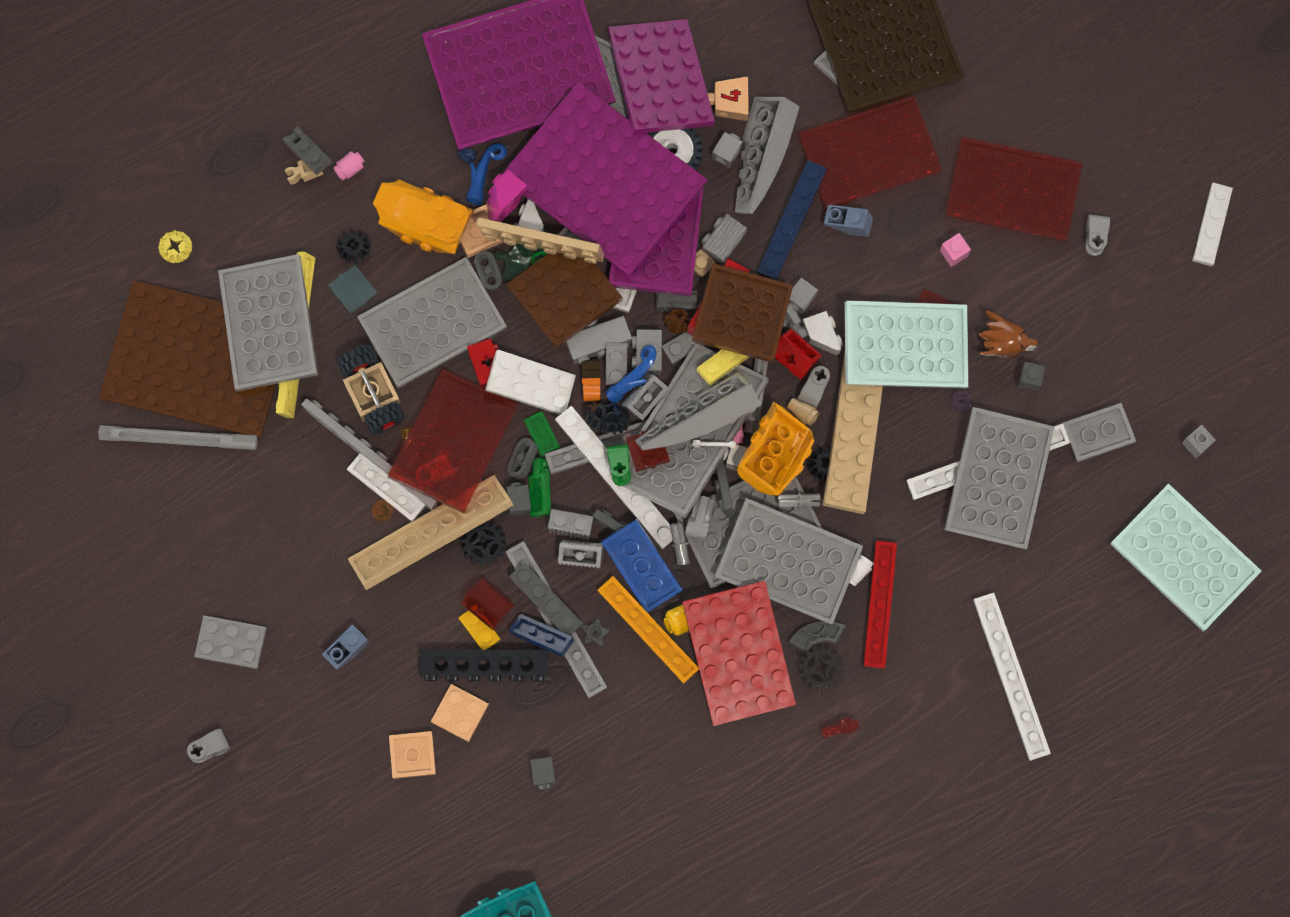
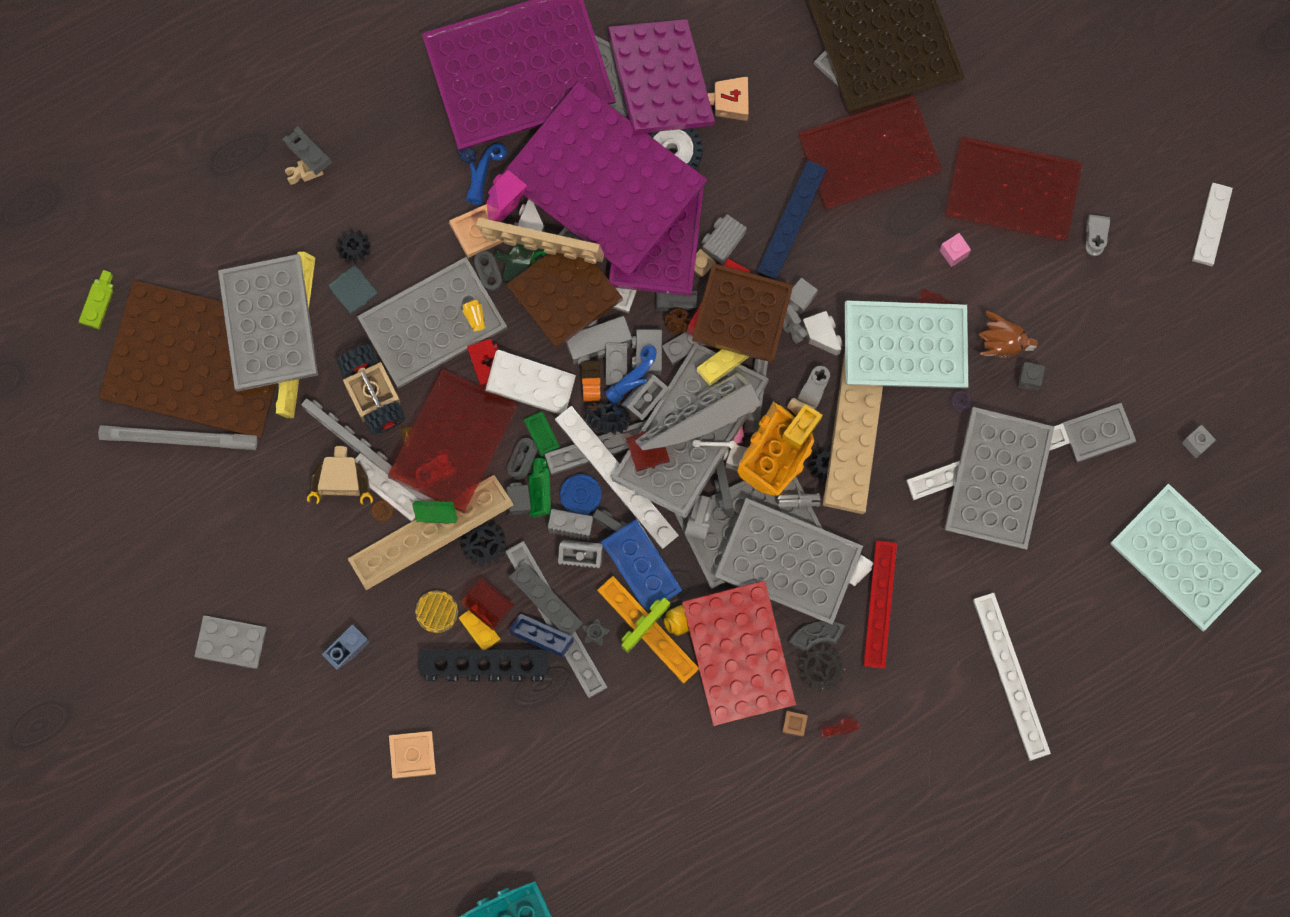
(97, 301): none -> lime hinge
(172, 255): light yellow gear -> none
(211, 745): light grey piece -> none
(339, 477): none -> tan torso
(348, 165): bright pink brick -> none
(422, 216): light orange slope -> none
(435, 511): none -> green tile
(436, 611): none -> tile
(459, 713): light nougat plate -> none
(474, 314): none -> yellow cone
(543, 773): dark grey brick -> none
(580, 494): none -> blue tile
(619, 463): green piece -> none
(644, 624): none -> lime plate
(680, 543): light grey axle -> none
(727, 149): light grey brick -> none
(766, 142): light grey wedge -> none
(795, 724): none -> medium nougat plate
(796, 354): red brick -> none
(802, 426): none -> yellow plate
(849, 220): sand blue slope -> none

